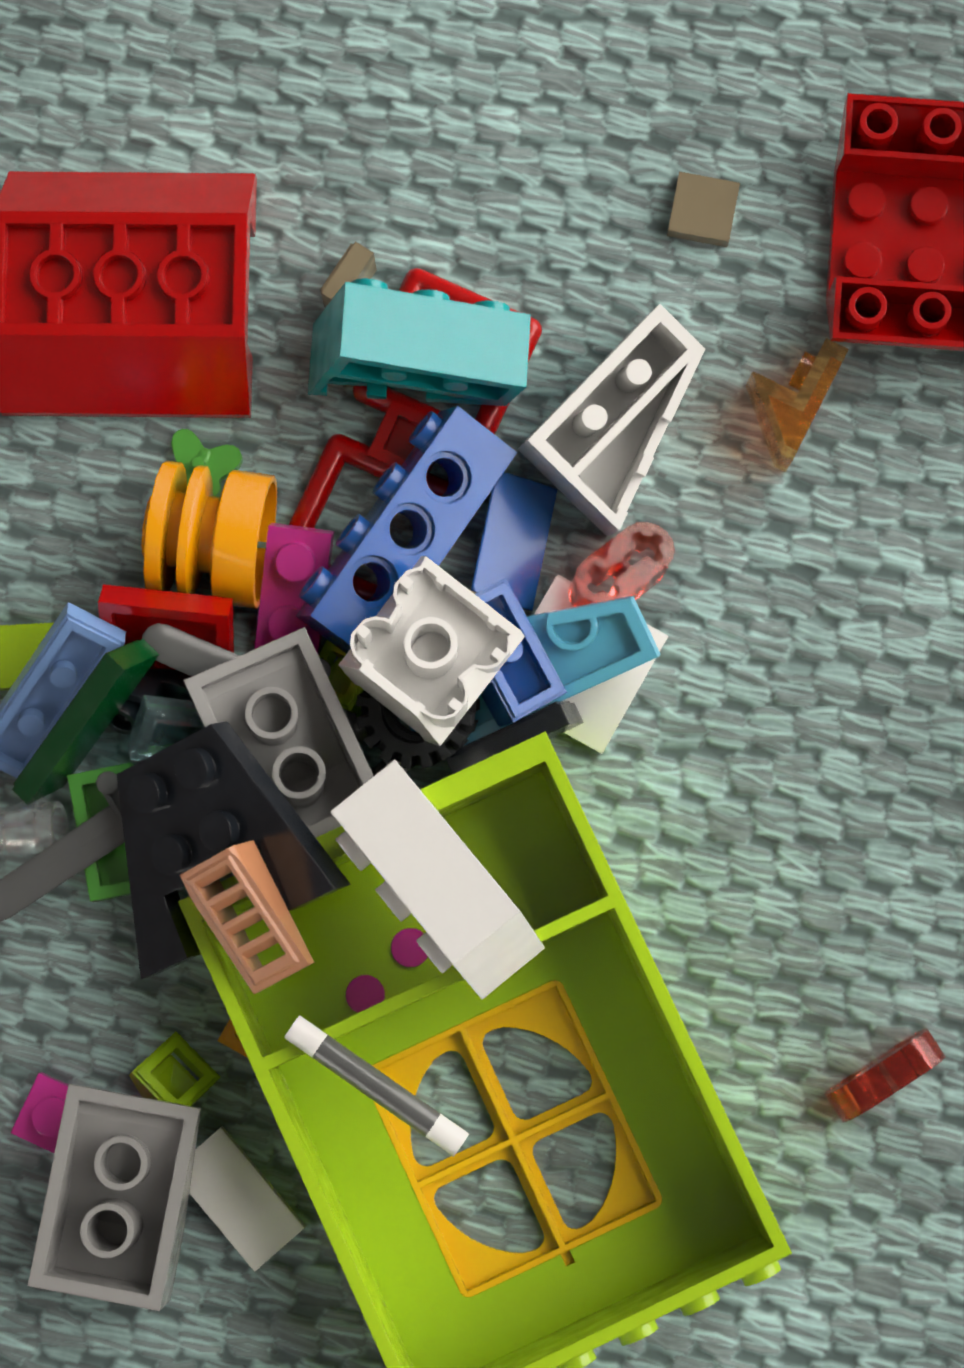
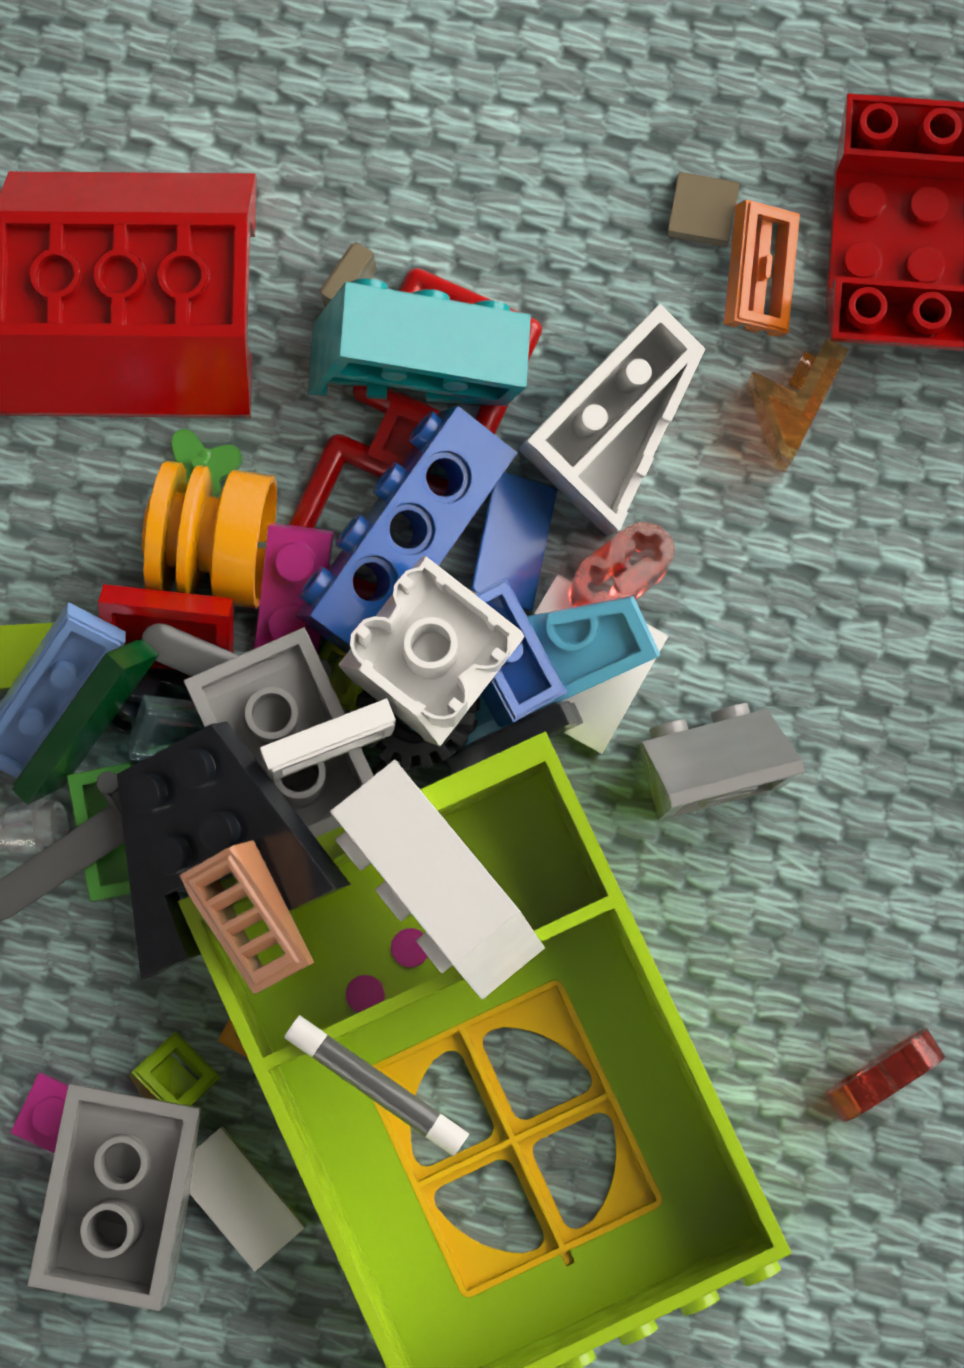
(328, 740): none -> white tile
(717, 761): none -> light grey slope
(752, 266): none -> orange tile

